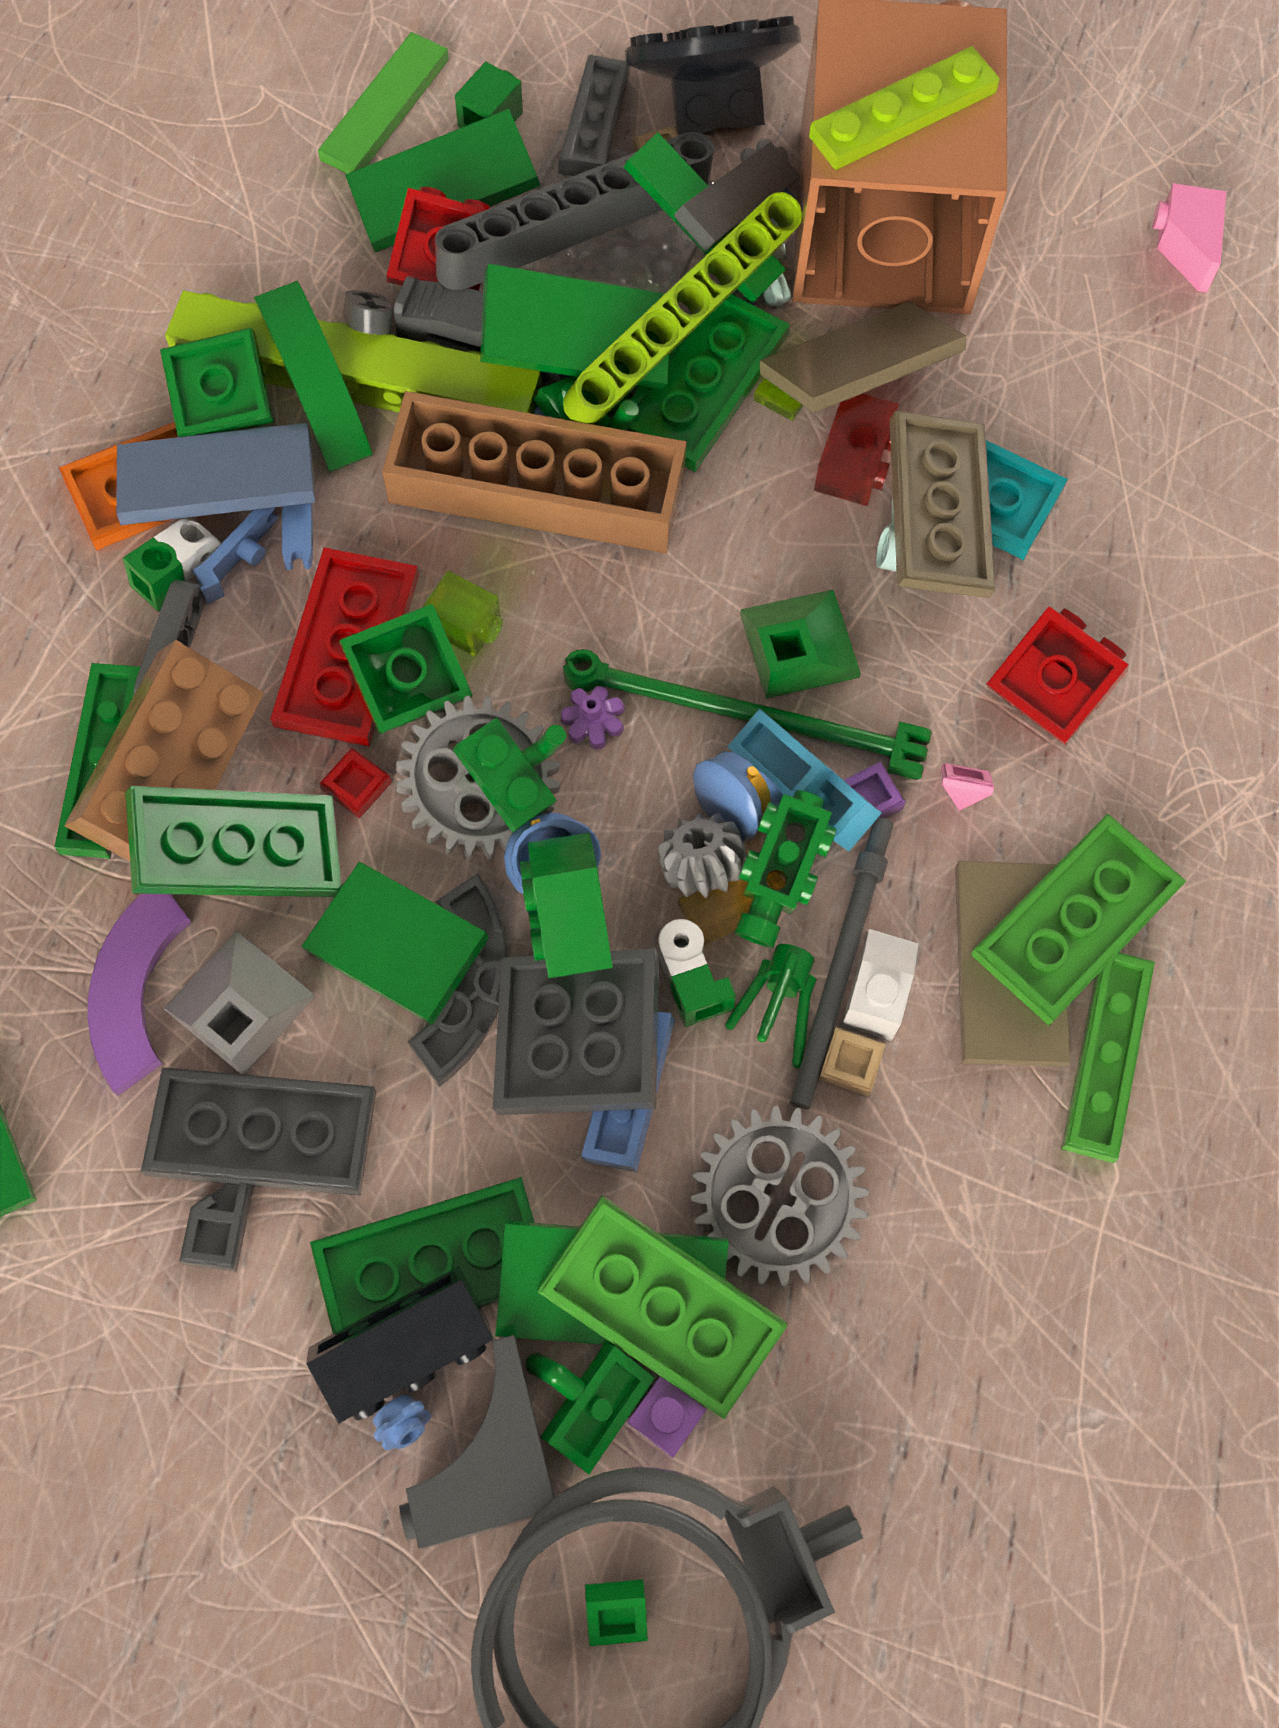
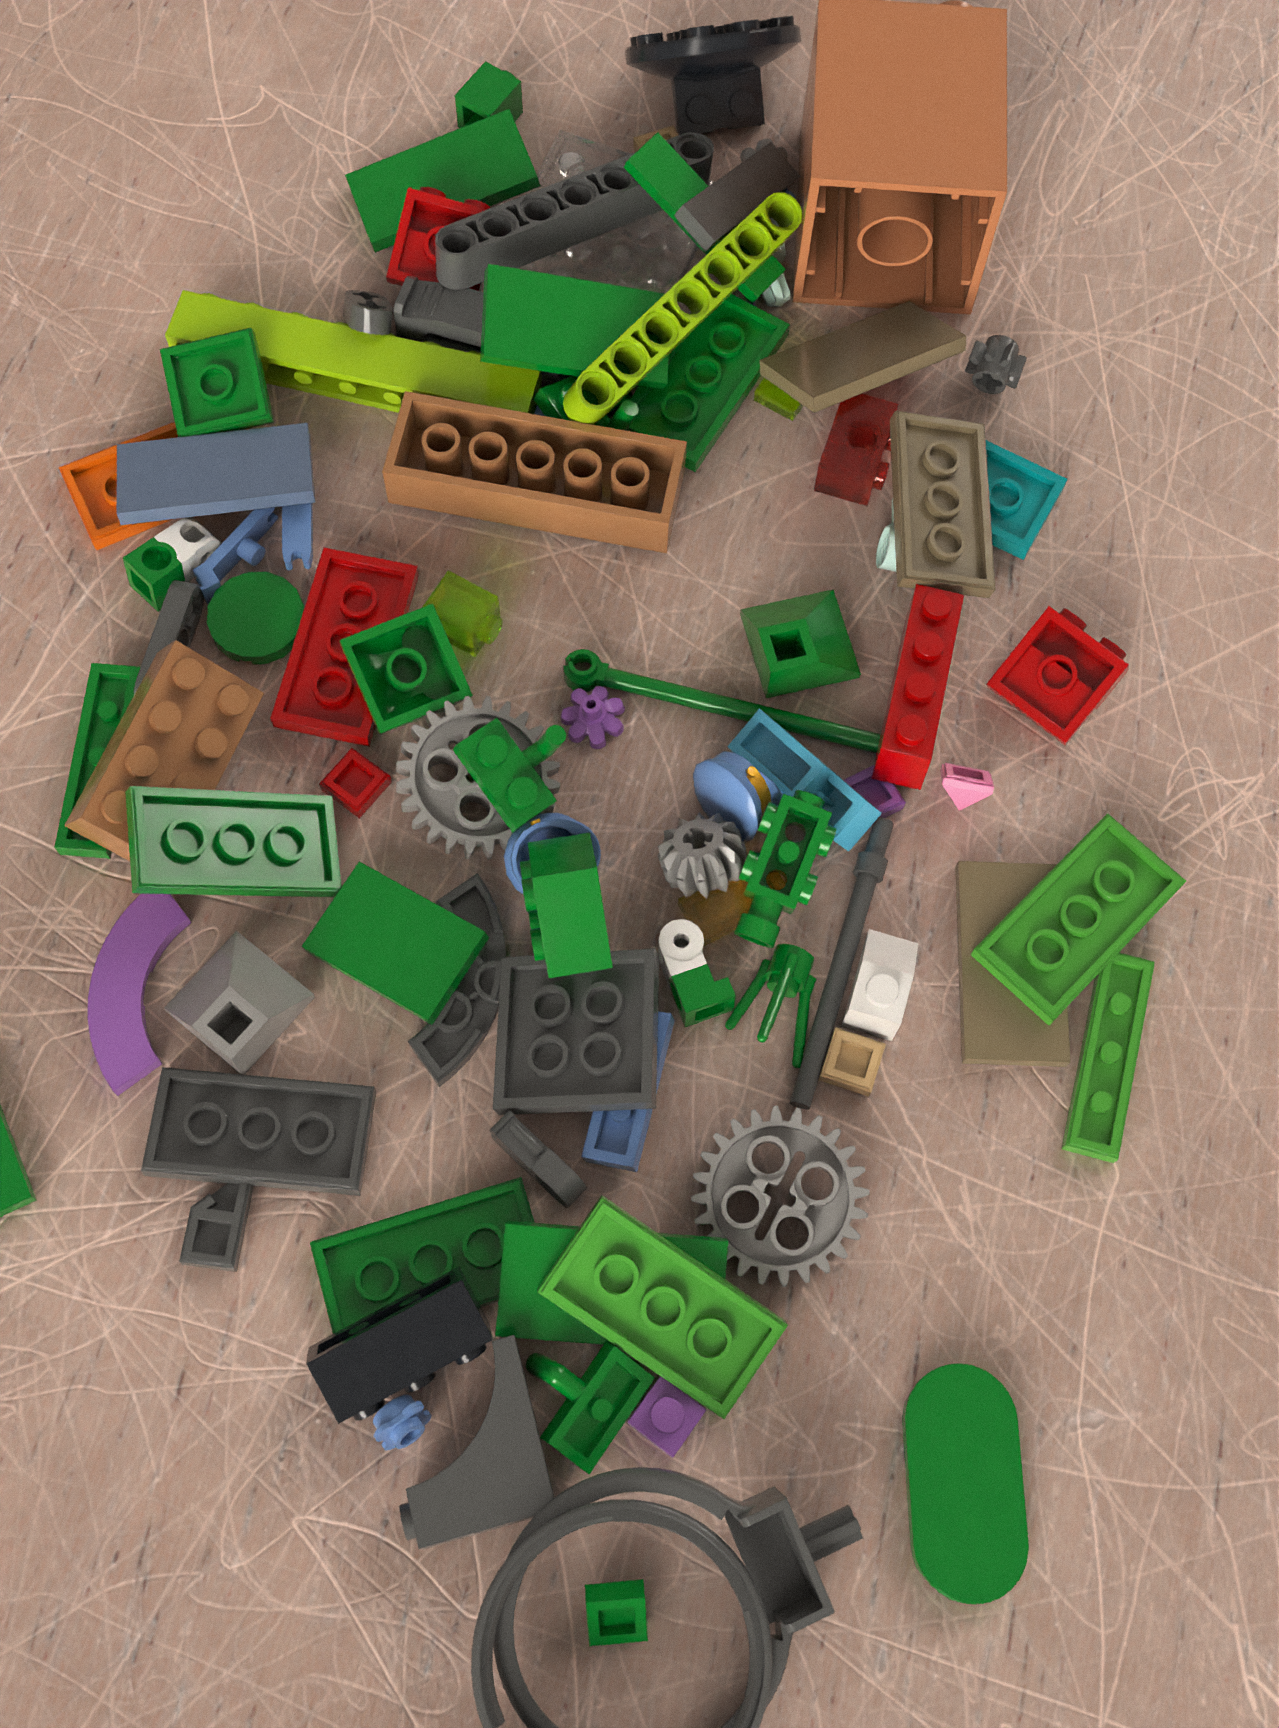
(255, 617): none -> green tile
(314, 375): green slope -> none
(383, 104): bright green tile -> none
(538, 1160): none -> dark grey piece
(594, 115): dark grey tile -> none
(903, 107): lime plate -> none
(918, 687): none -> red brick
(965, 1484): none -> green tile
(995, 364): none -> dark grey gear
(1192, 231): bright pink slope -> none

